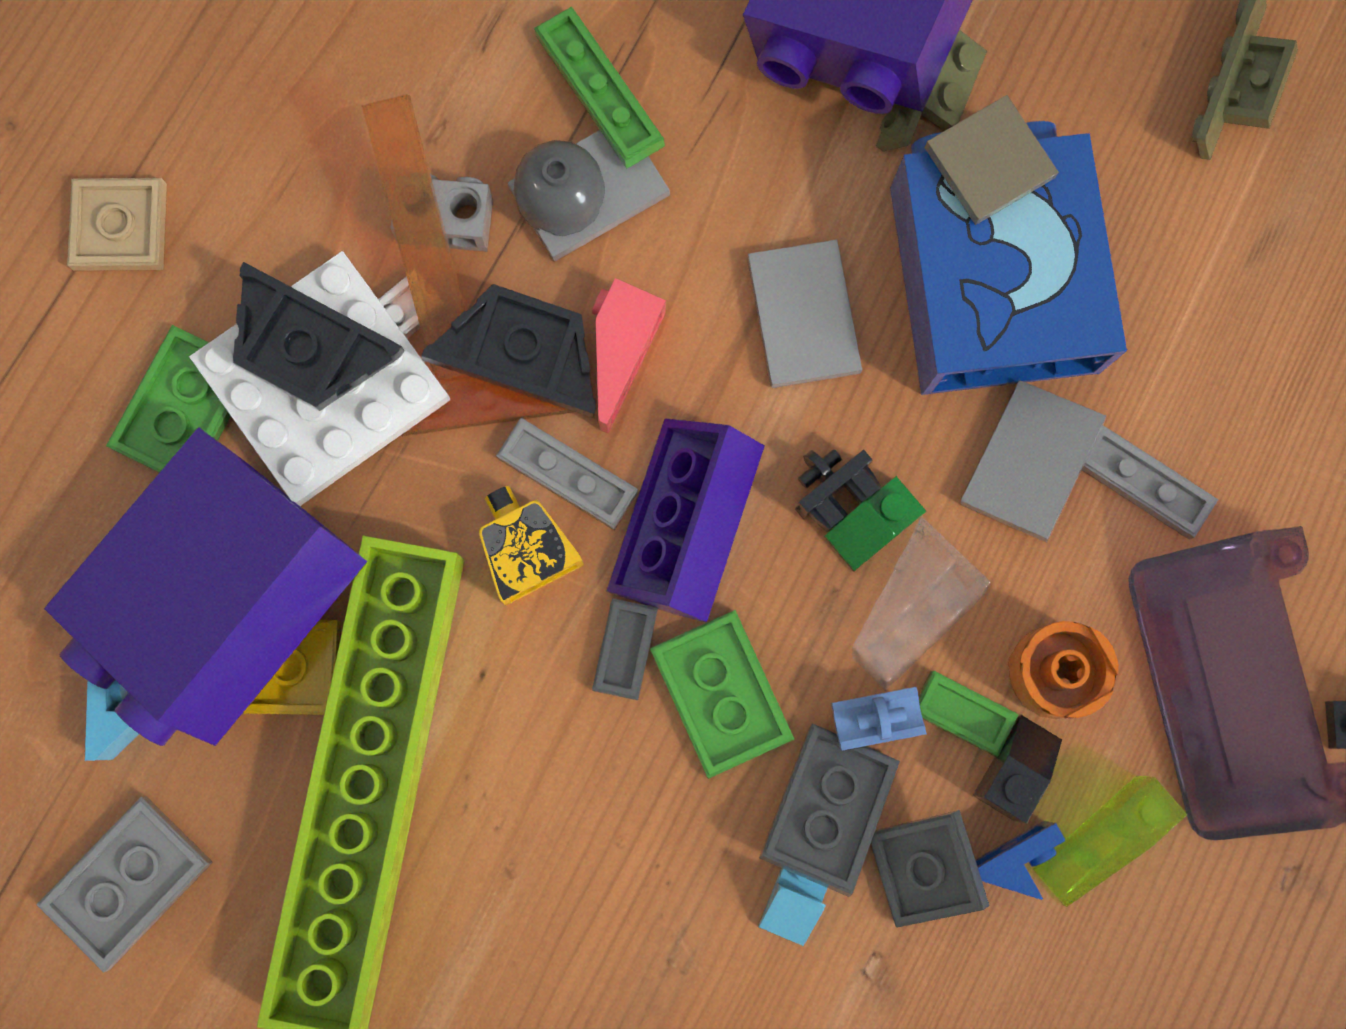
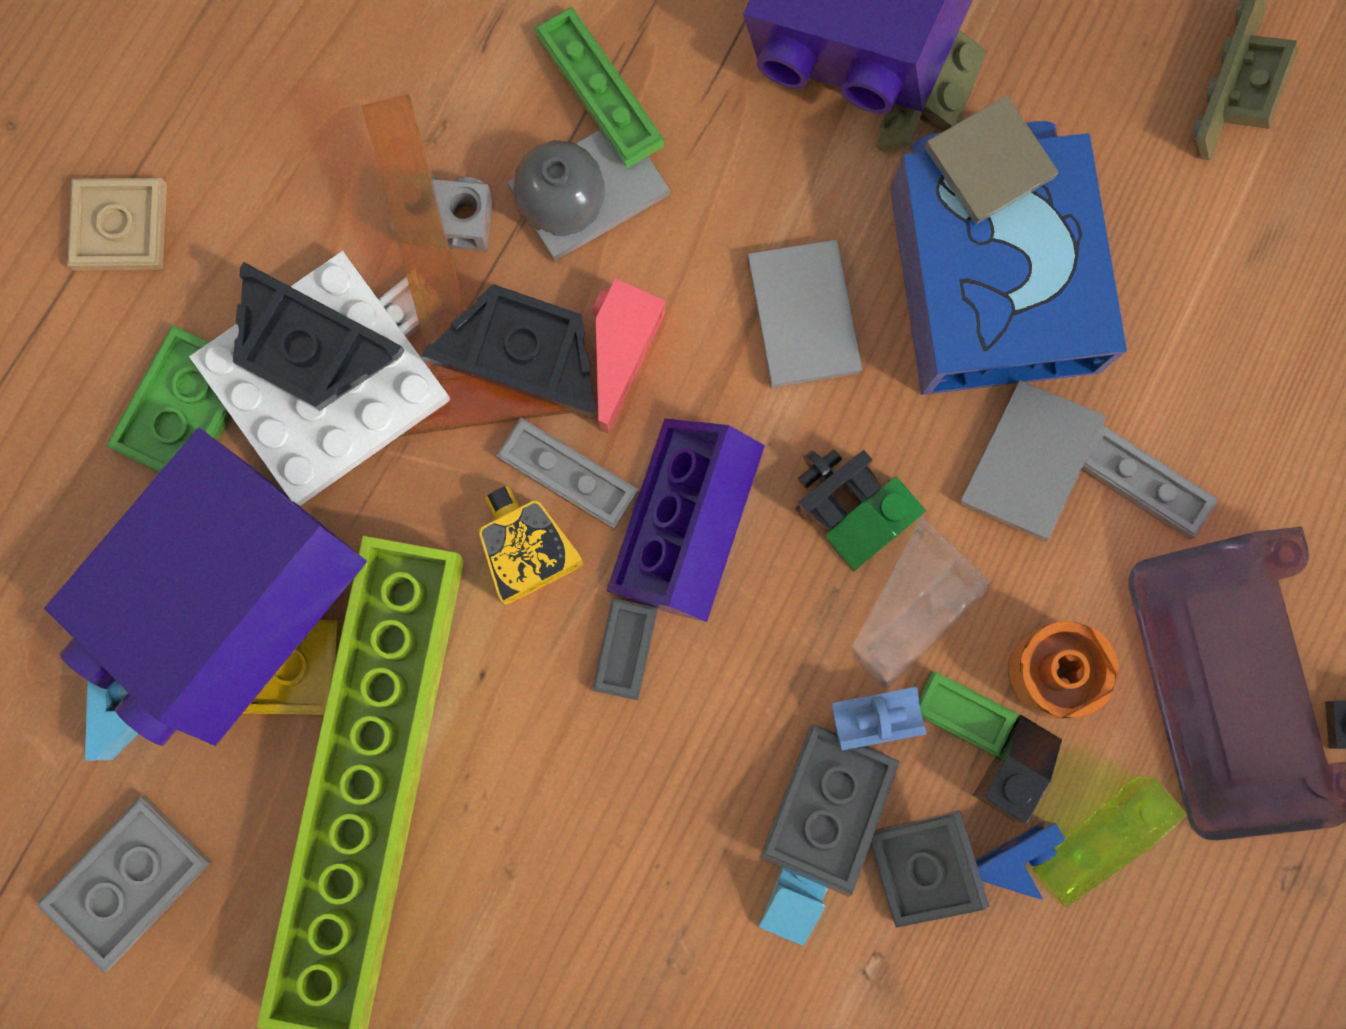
(721, 694): bright green tile -> none

